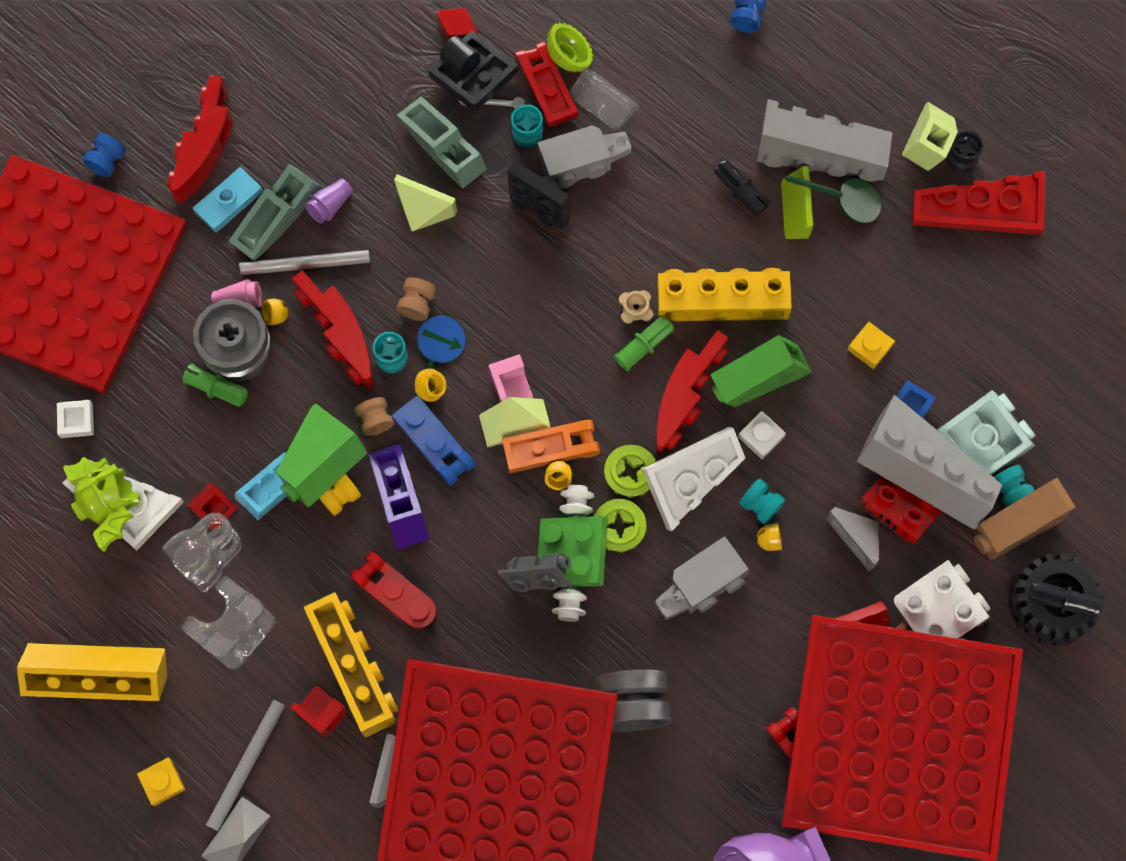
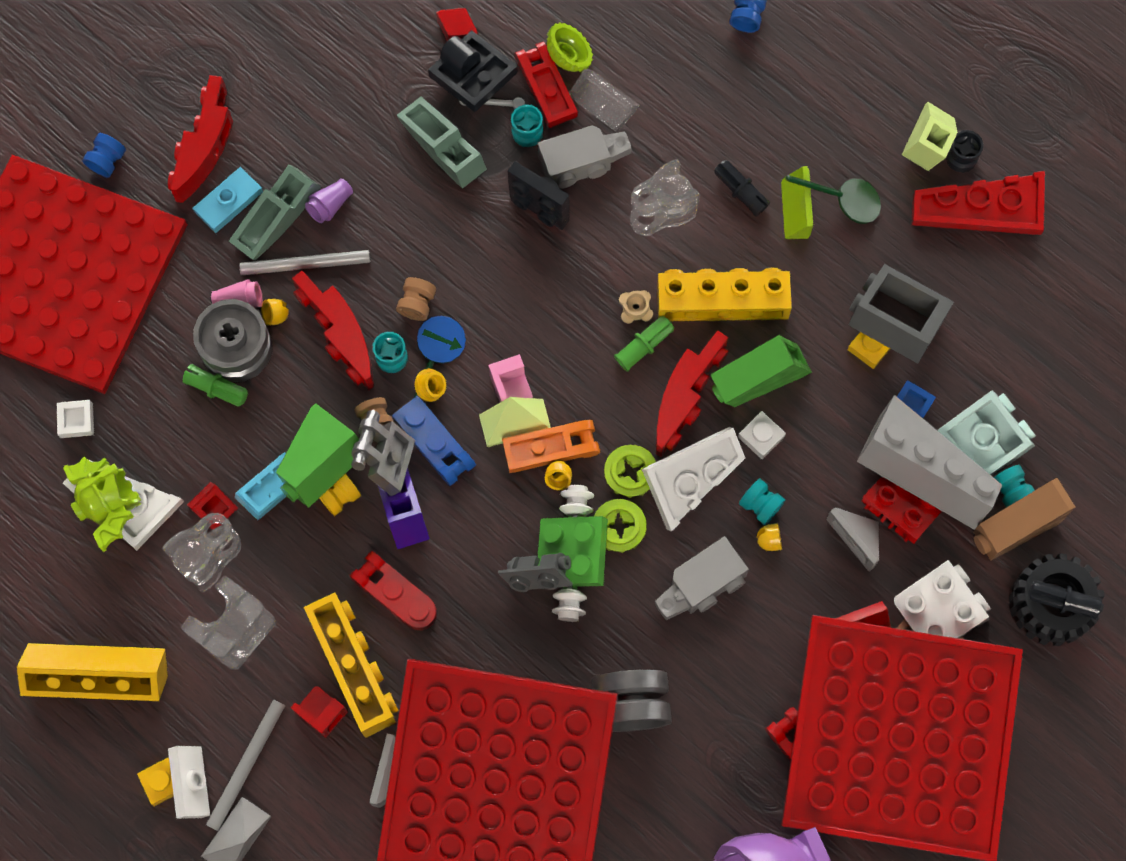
(188, 782): none -> white plate
(389, 458): none -> flat silver plate
(422, 204): yellowish green slope -> none
(670, 200): none -> clear piece
(823, 144): light grey wedge -> none
(889, 330): none -> dark grey window

